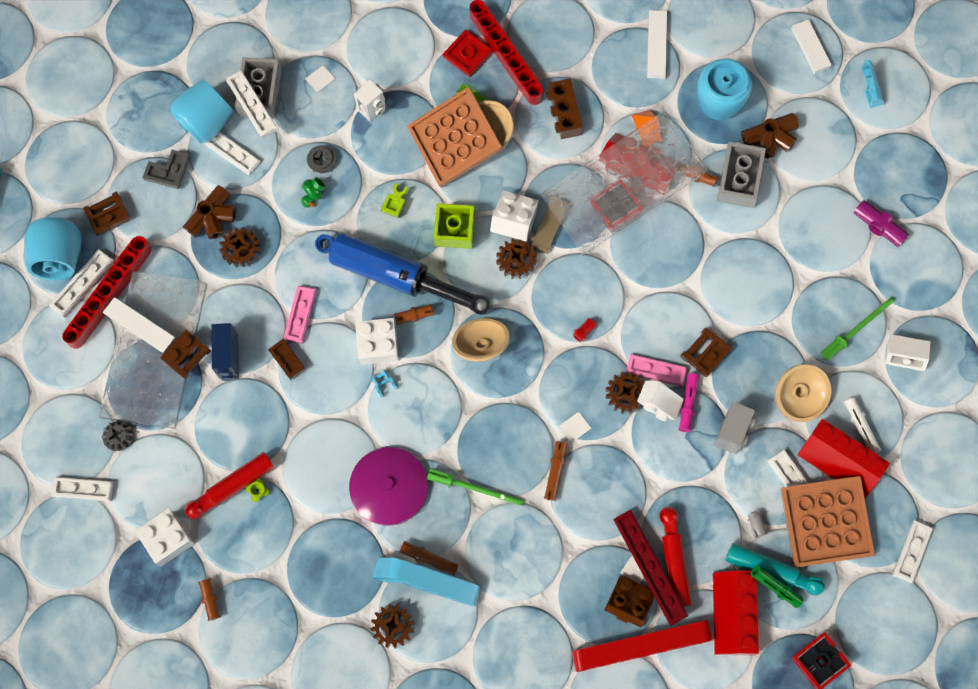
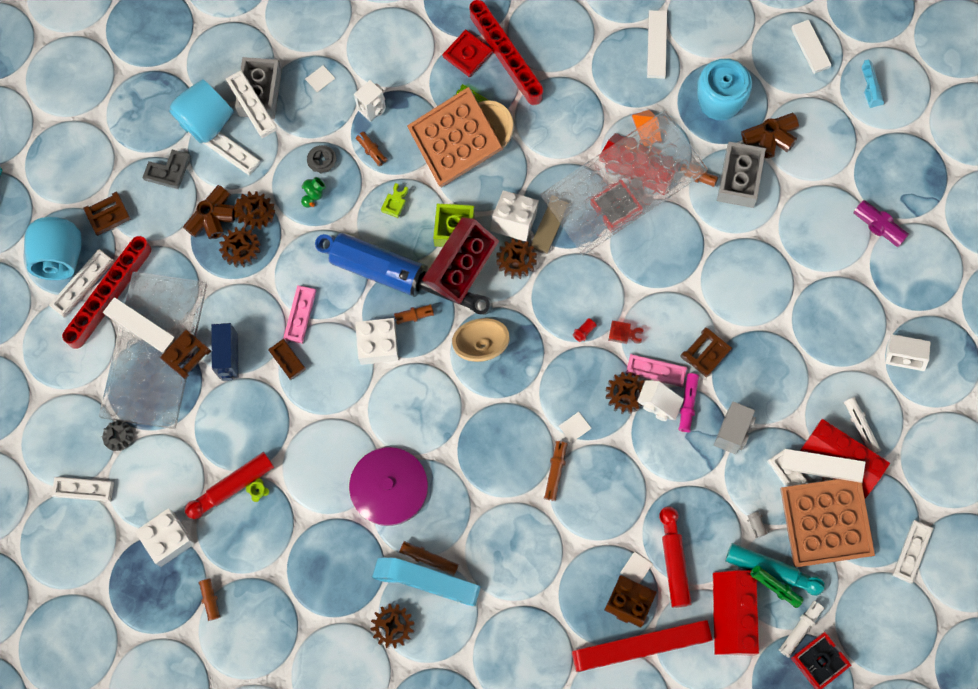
(254, 210): none -> reddish brown gear
(371, 148): none -> dark orange pin
(383, 373): medium azure piece -> none
(447, 479): bright green piece -> none
(461, 260): none -> dark red slope
(567, 101): reddish brown brick -> none
(621, 332): none -> clear red plate
(650, 568): dark red tile -> none
(805, 623): none -> white pin
(812, 396): tan dish -> none
(823, 465): none -> white tile
(840, 342): bright green piece -> none

